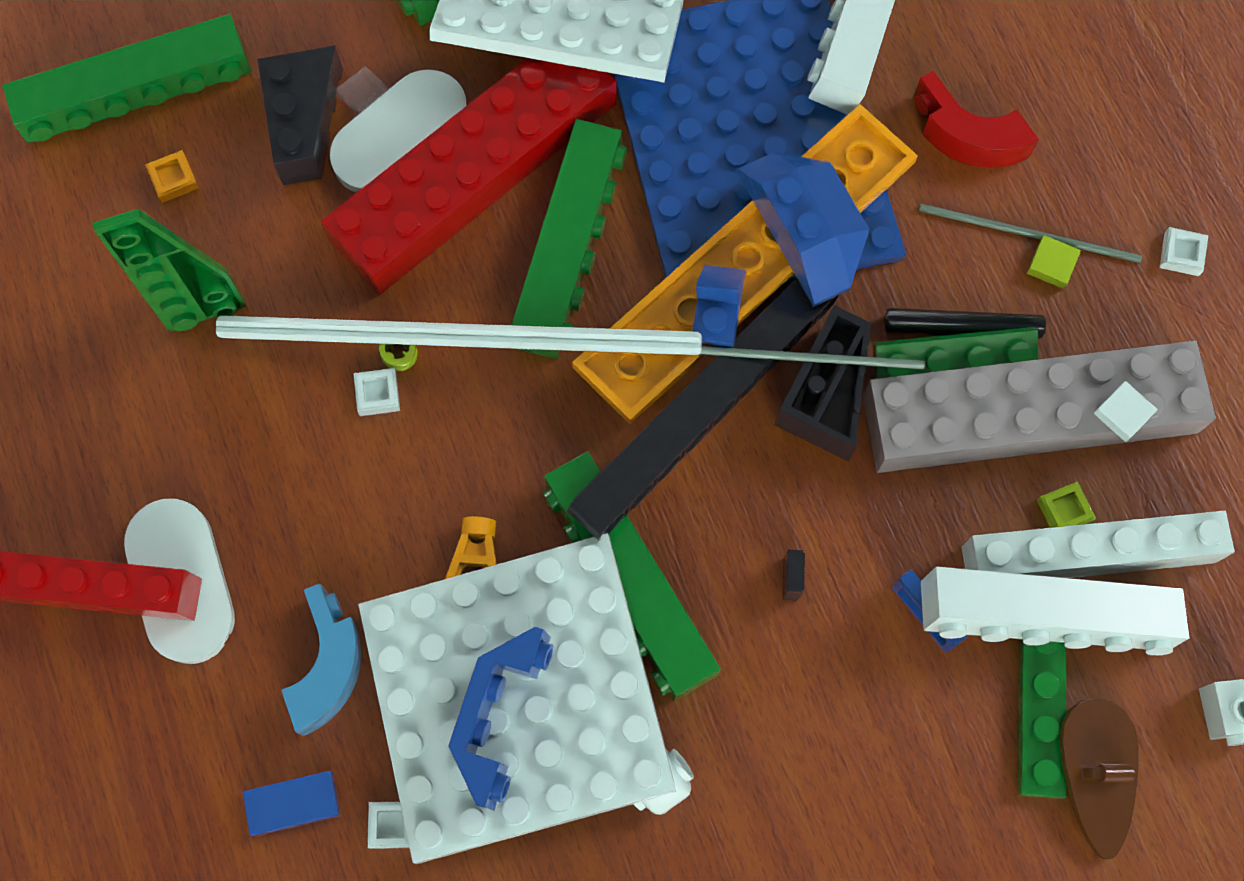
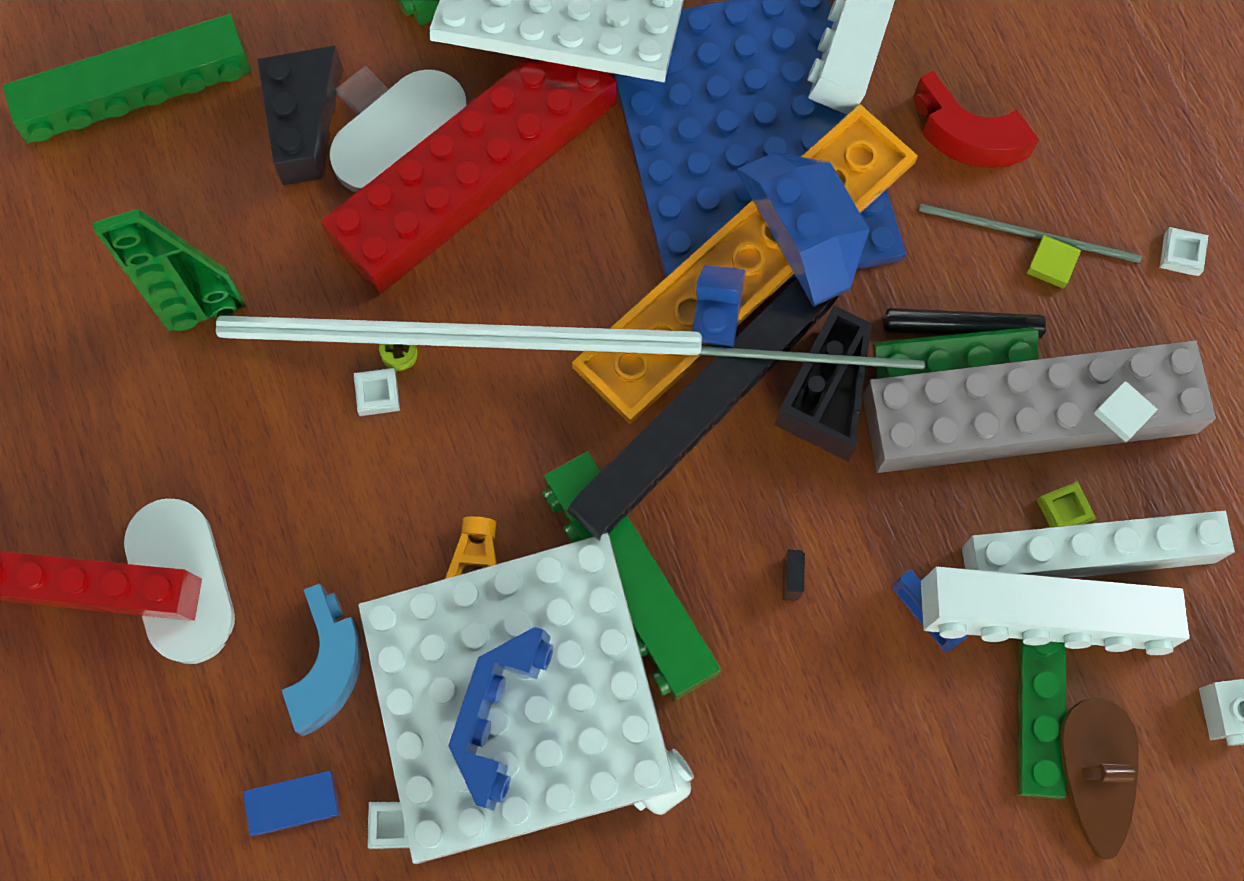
(172, 176): light orange tile -> none
(570, 228): green brick -> none

